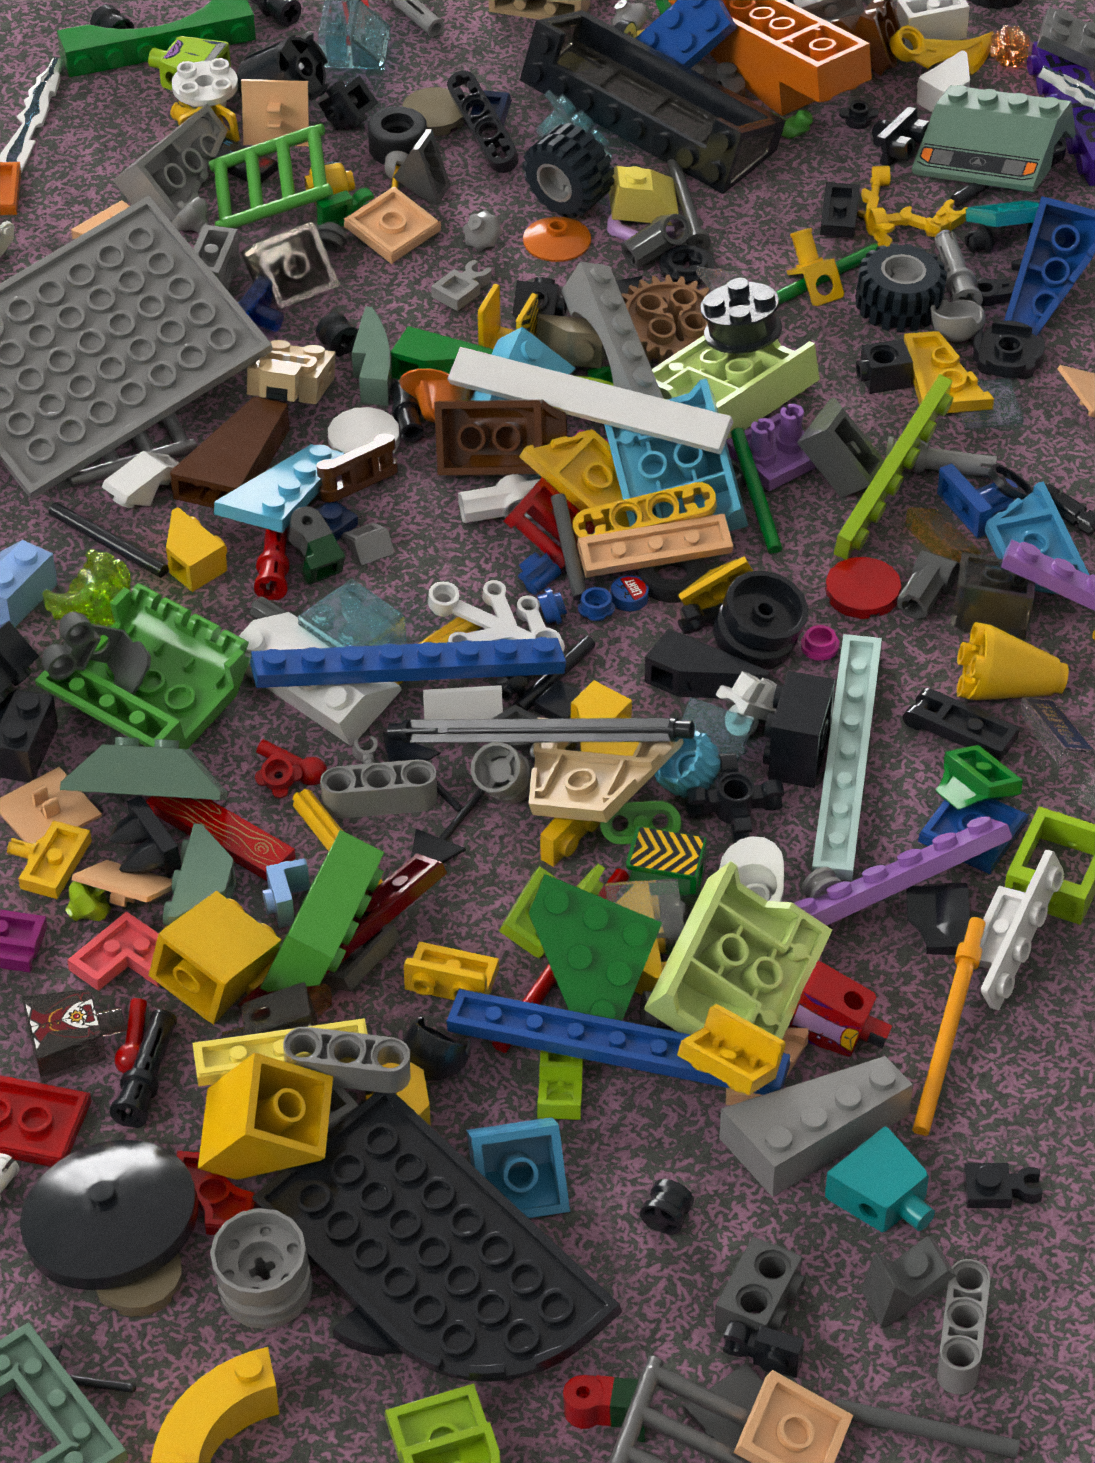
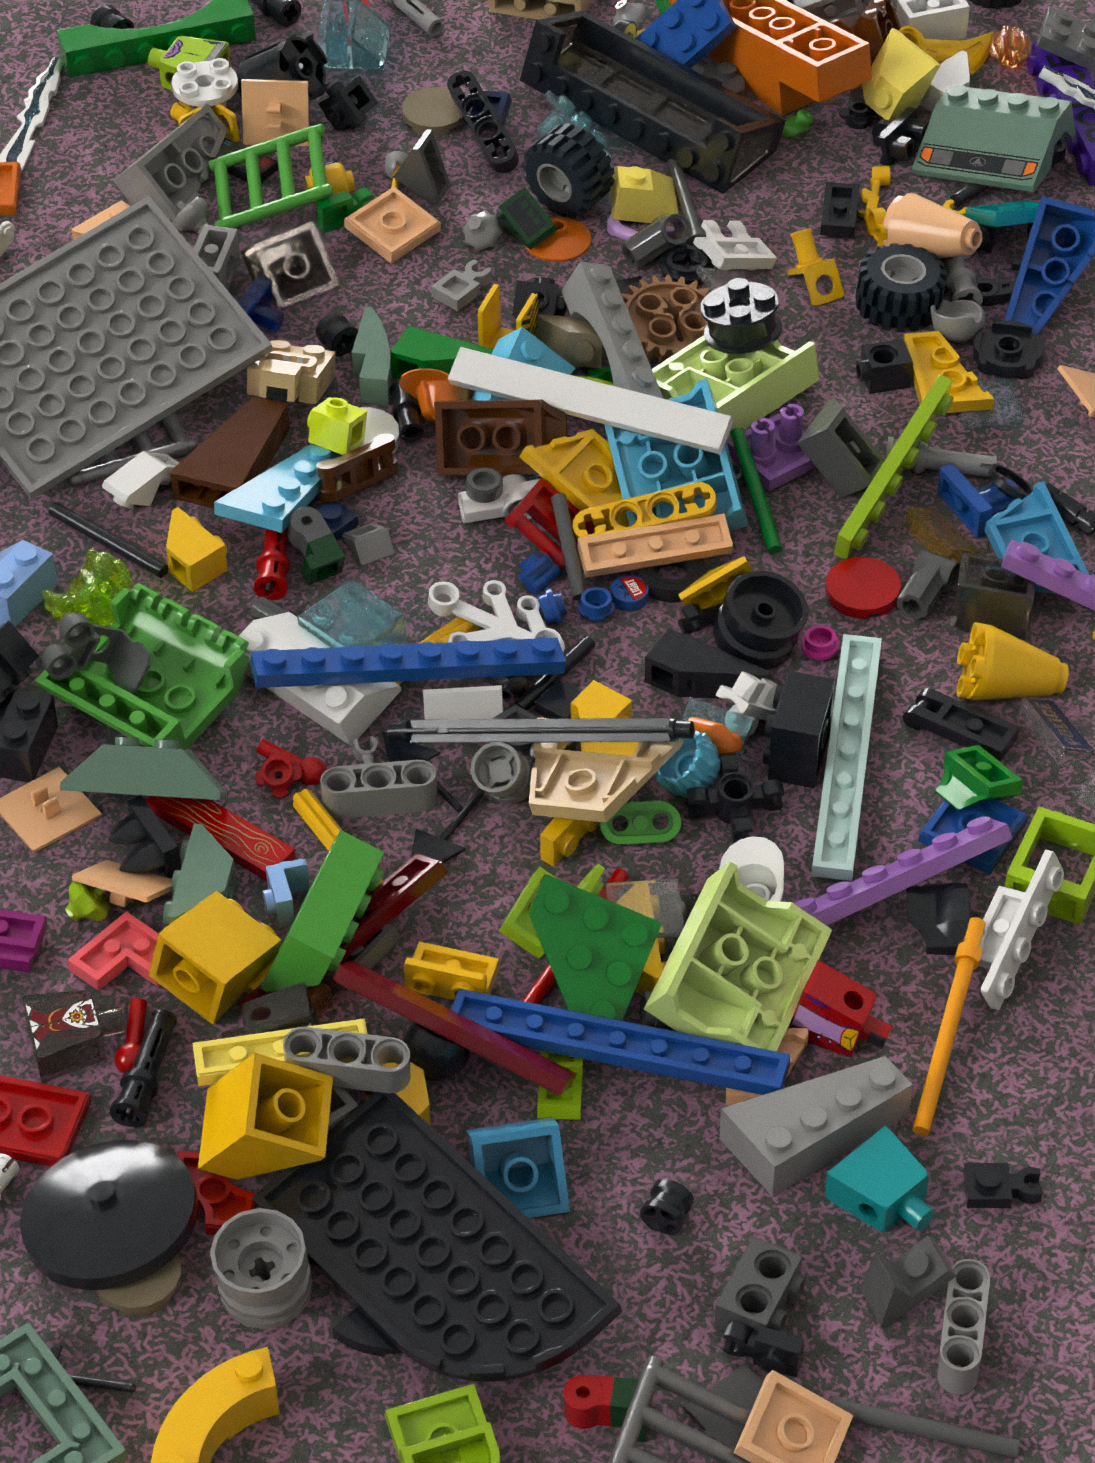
(51, 858): yellow plate -> none
(332, 236): dark grey plate -> none
(337, 425): none -> neon yellow brick
(394, 131): black tyre -> none
(455, 1027): none -> dark red tile
(484, 485): none -> dark grey tile
(525, 219): none -> dark green slope
(668, 855): piece -> none
(719, 734): none -> orange arm
(734, 1051): yellow bracket -> none
(735, 251): none -> white plate
(818, 882): light grey bush -> none
(843, 265): green piece -> none
(898, 76): none -> light yellow slope
(930, 226): none -> light nougat cone

